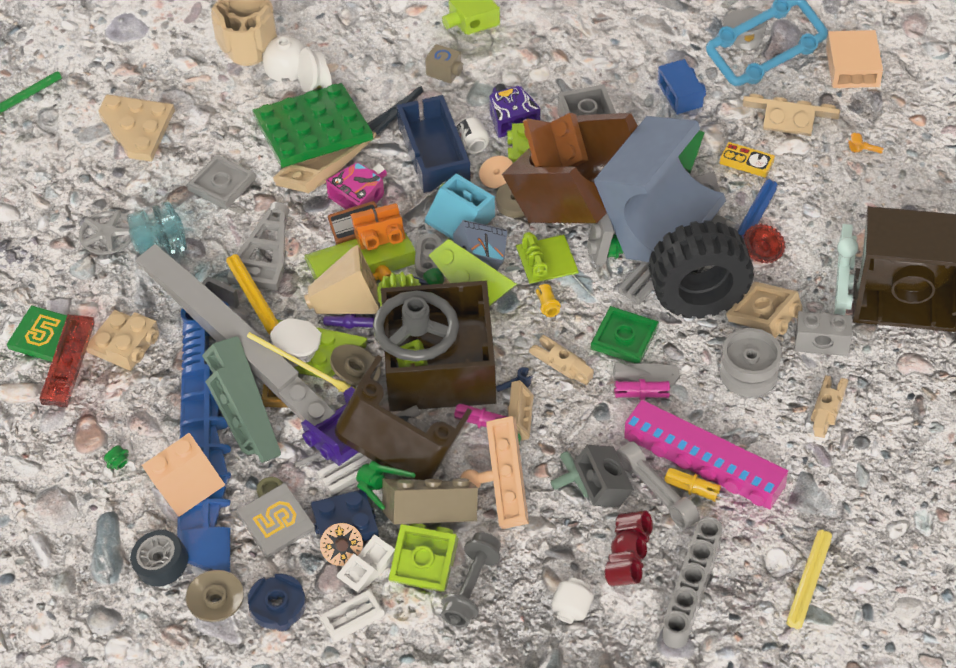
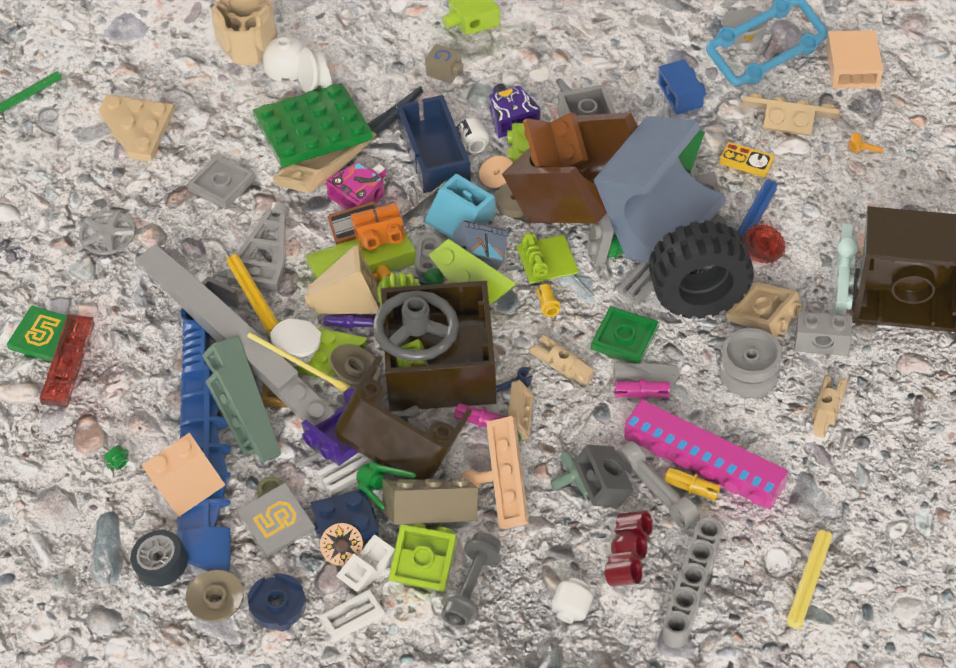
(124, 339): tan plate -> none
(159, 230): clear light blue wheel -> none

